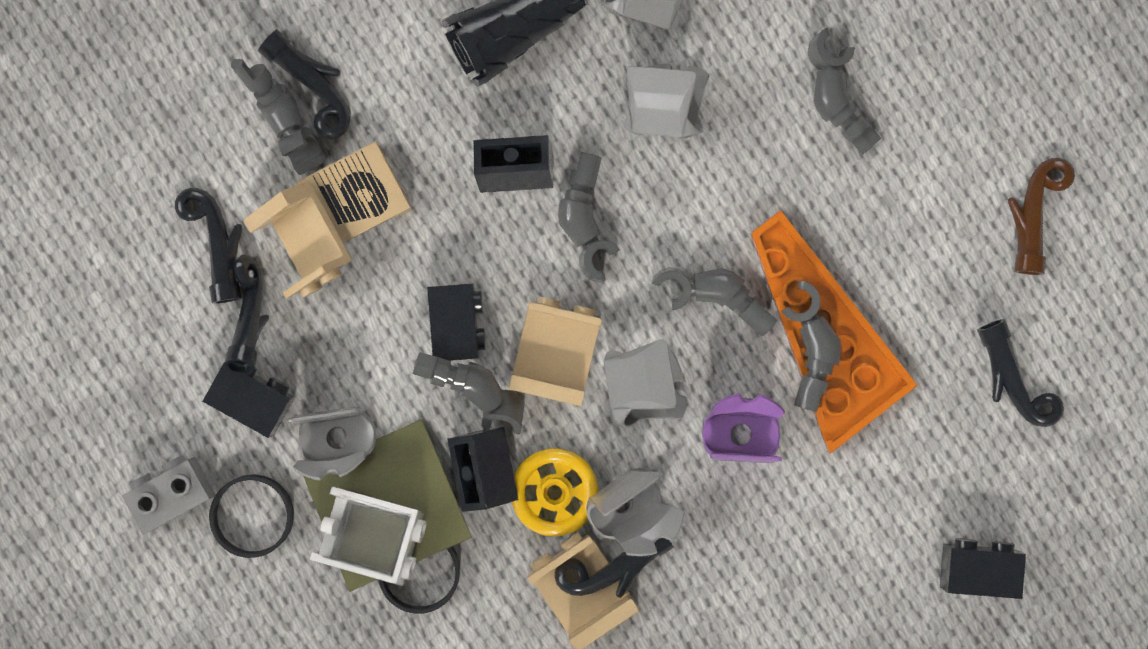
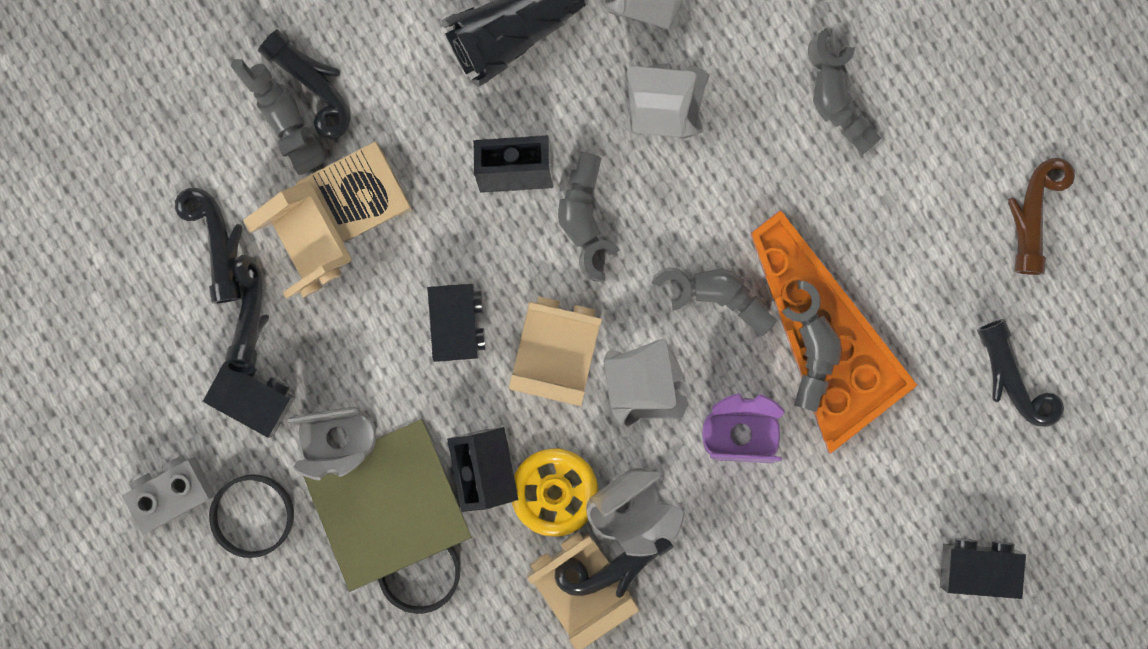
(371, 537): window -> none
(477, 385): dark grey piece -> none

